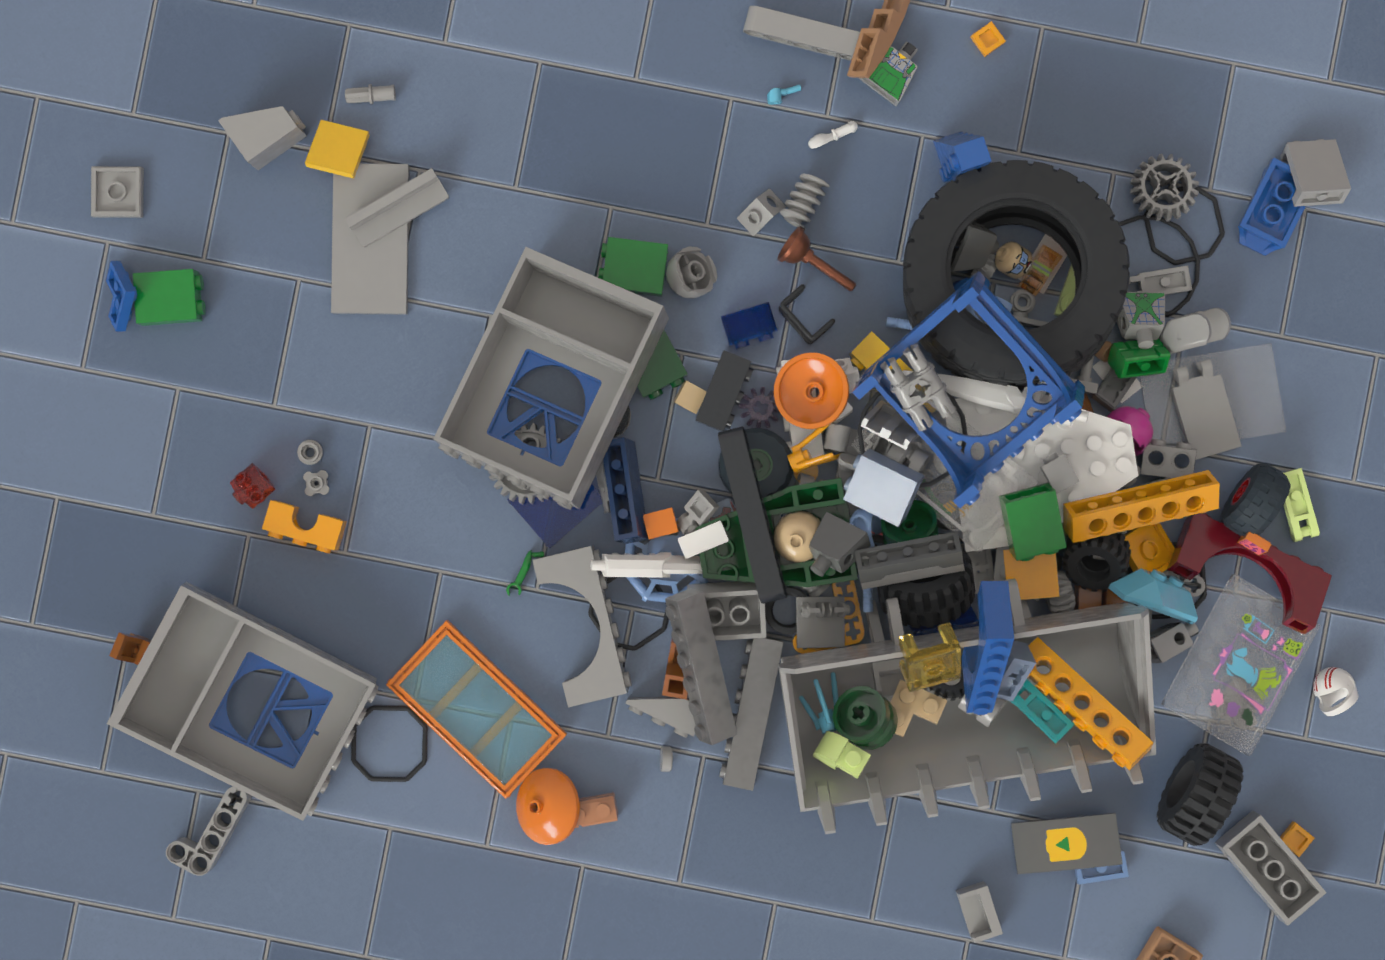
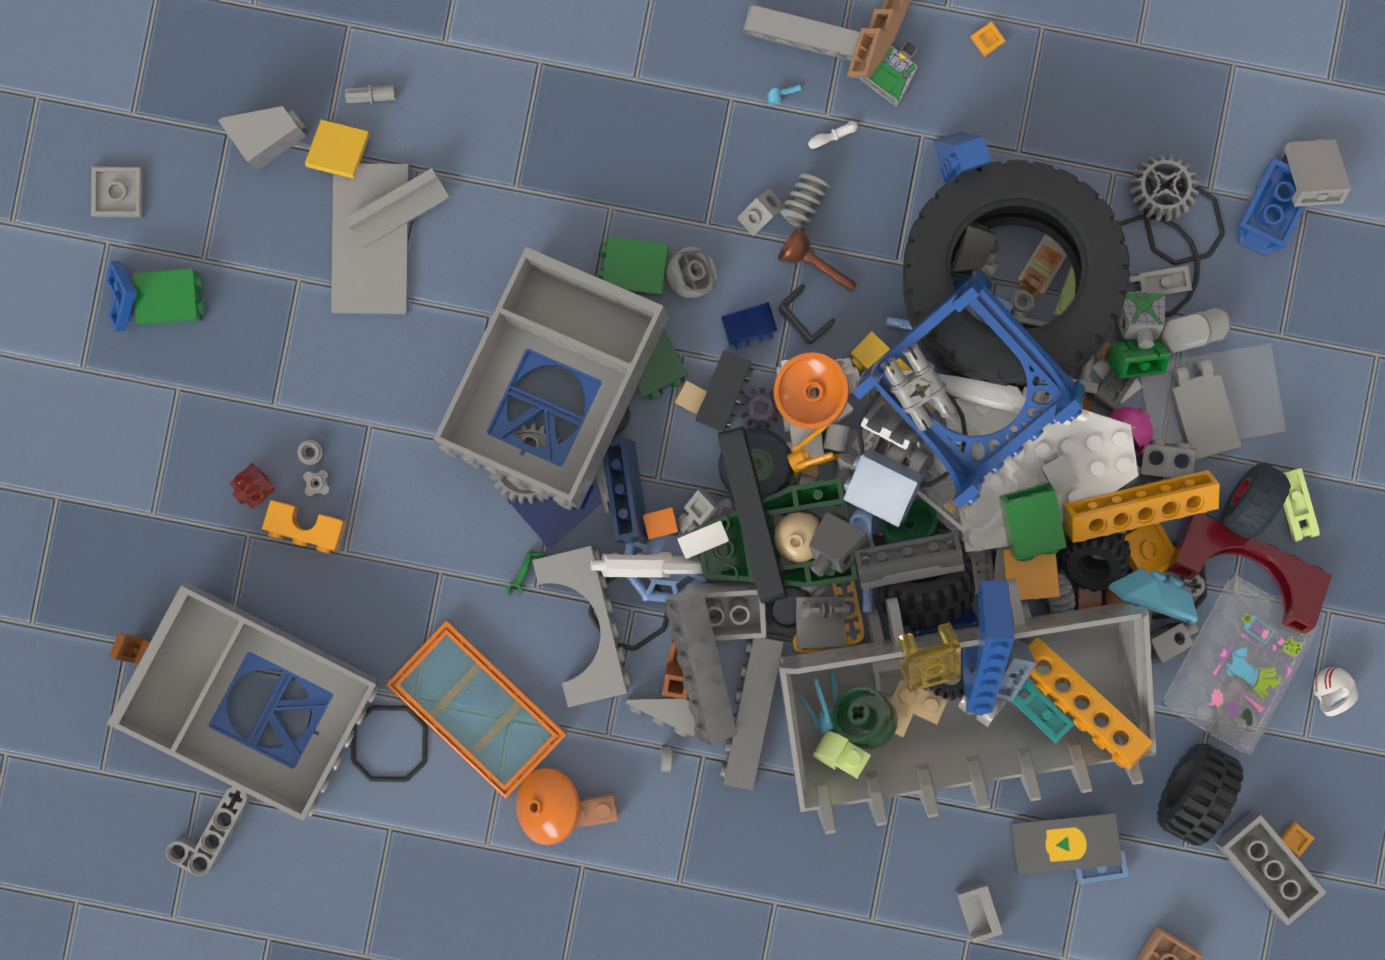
(1013, 260): tan head -> none
(1255, 543): orange tile -> none

